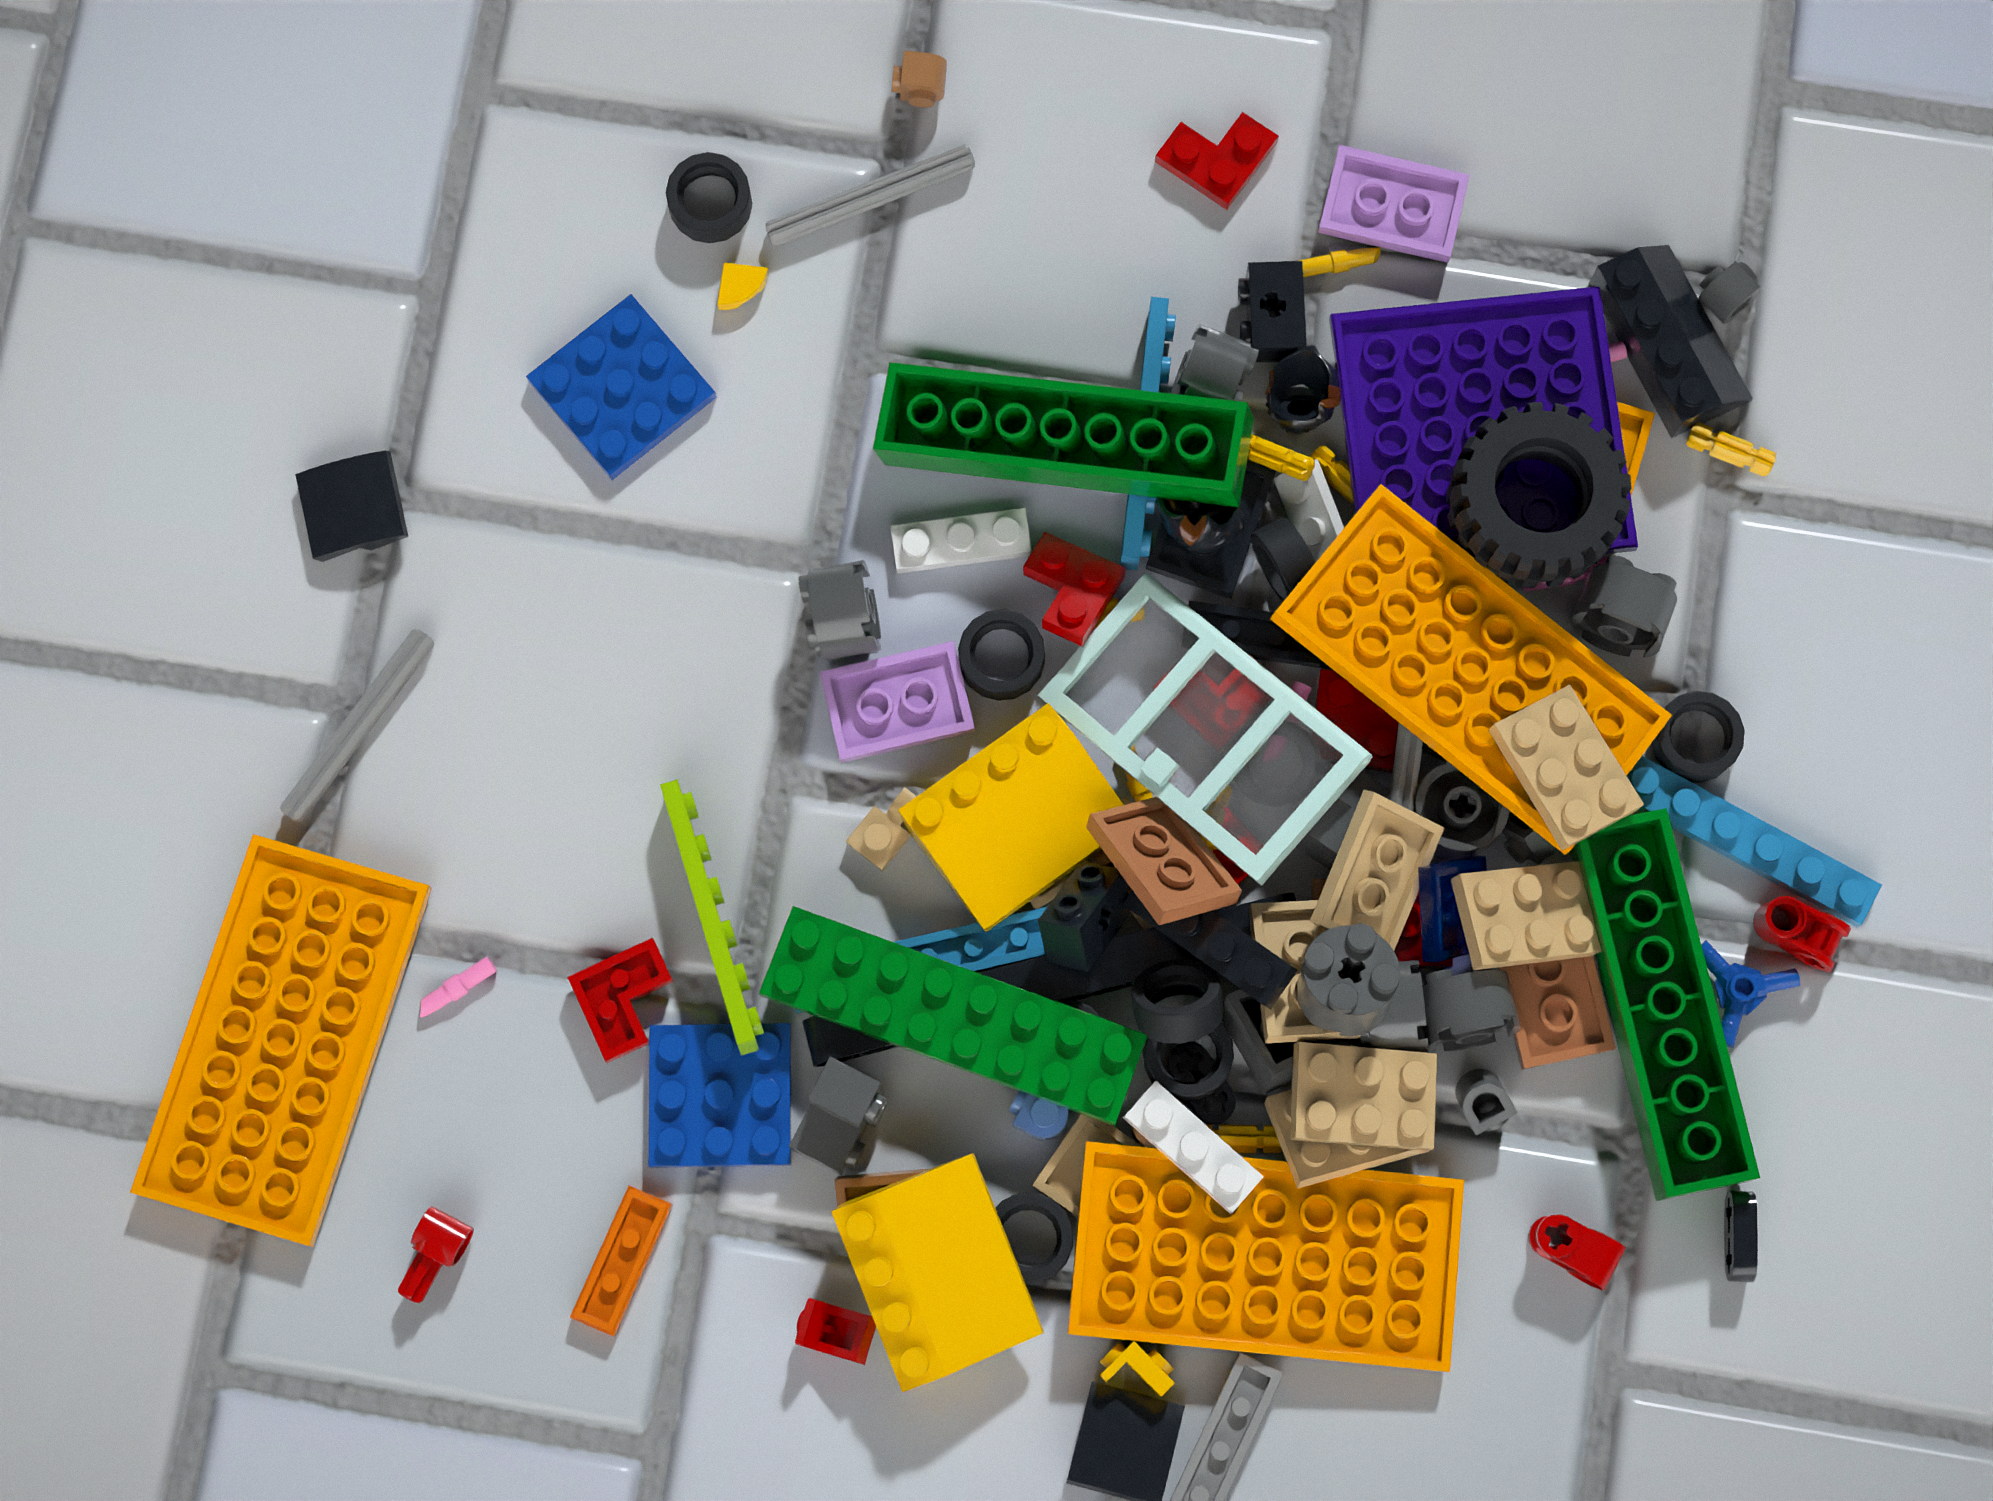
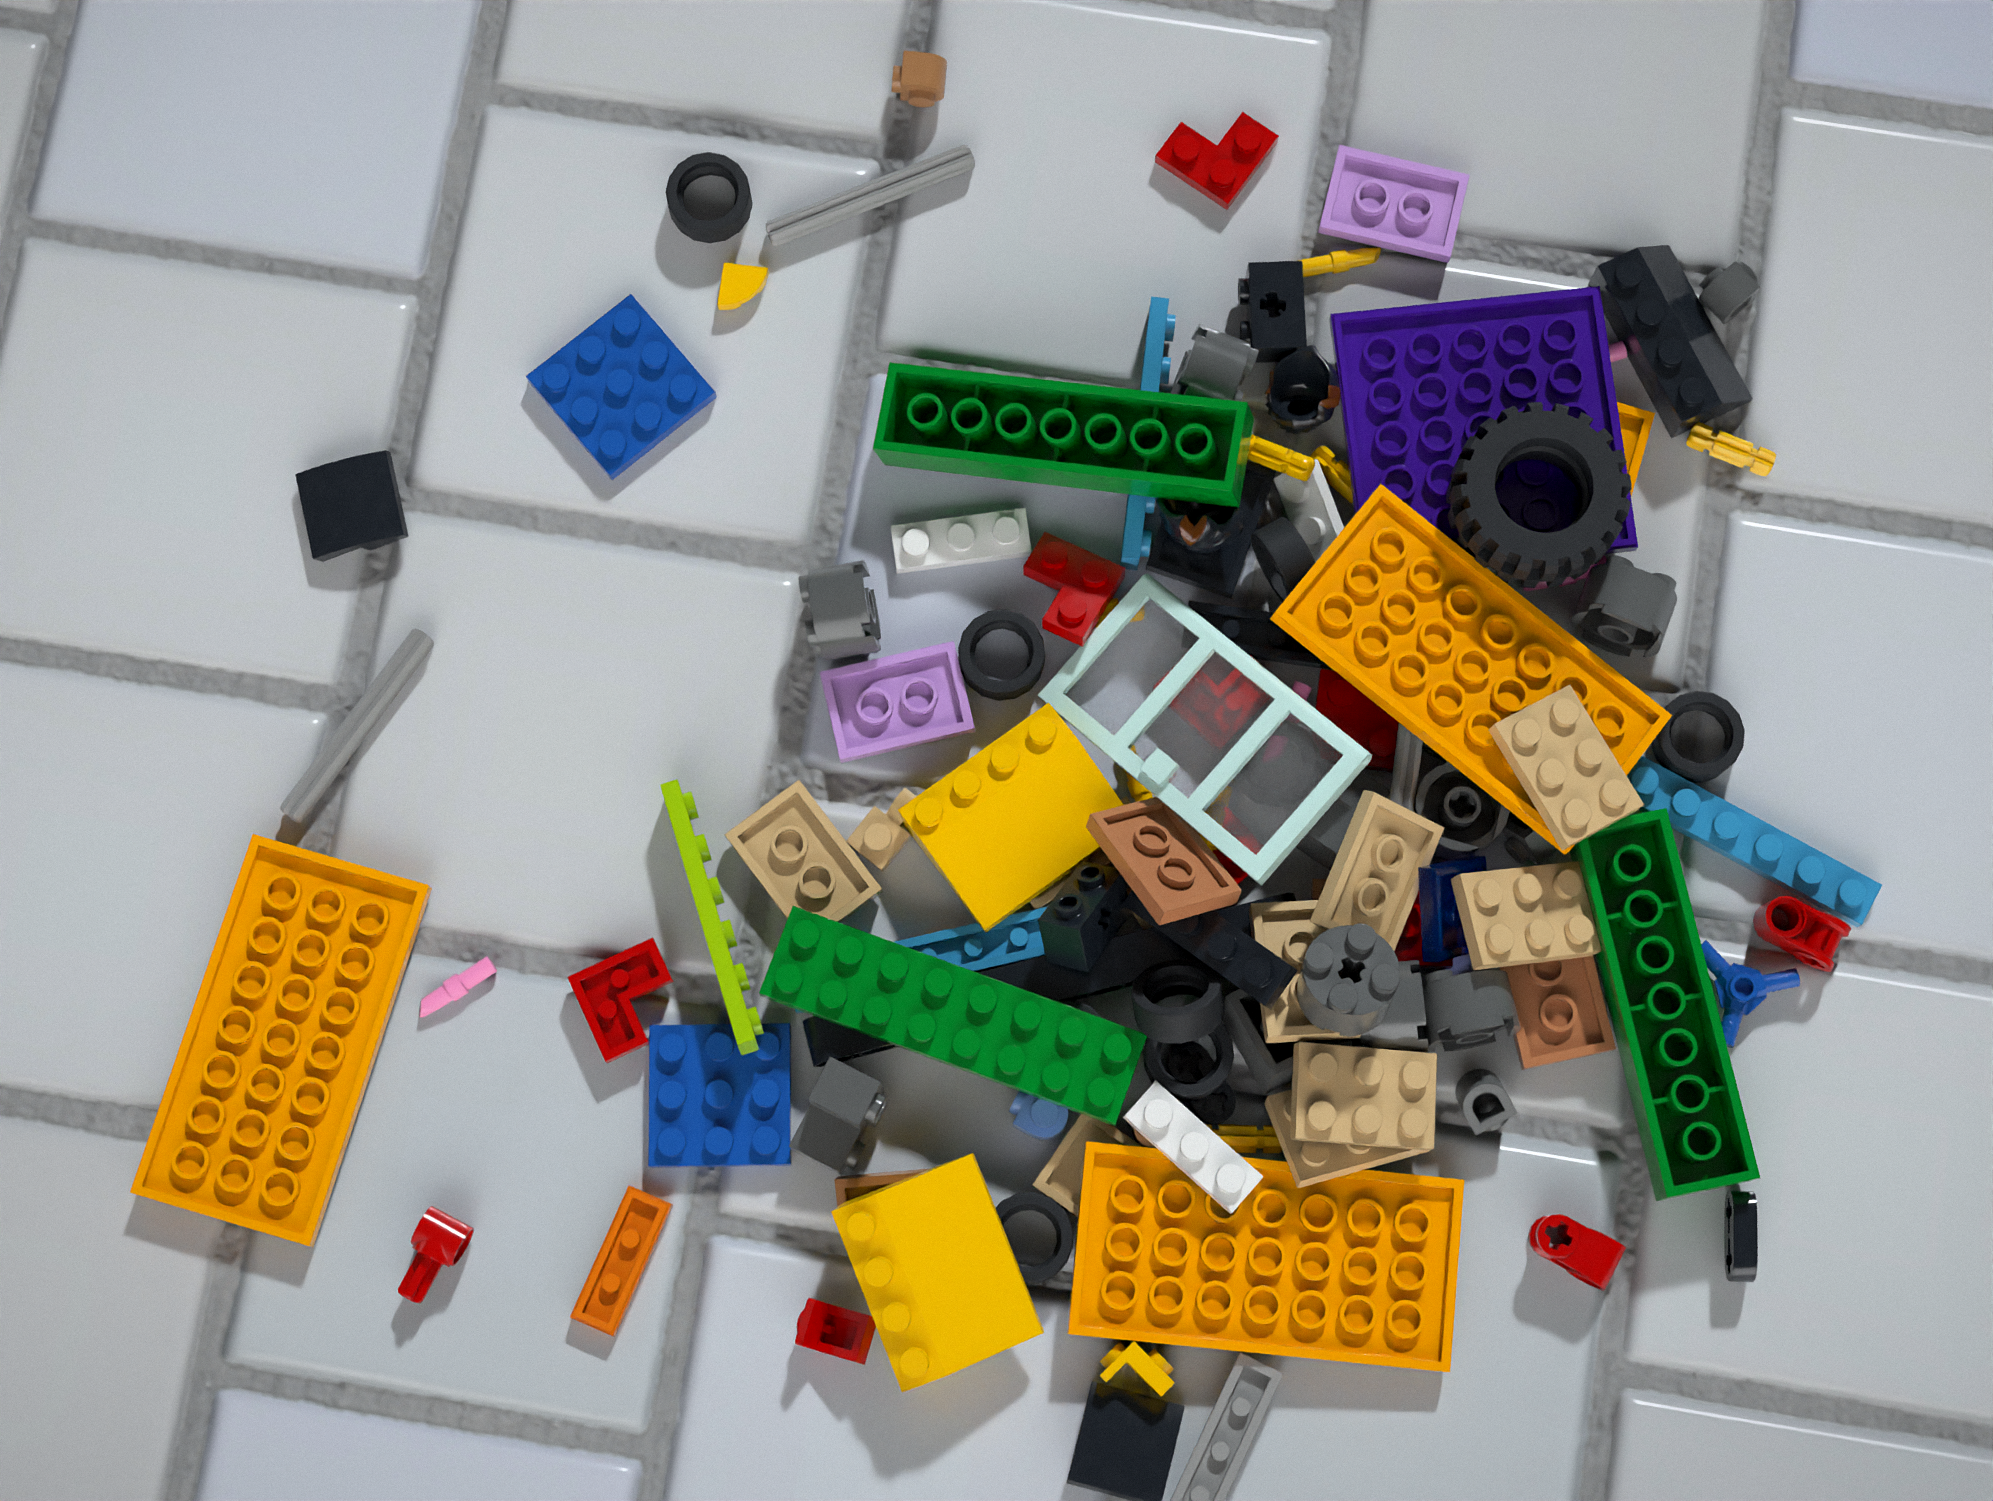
(803, 857): none -> tan plate

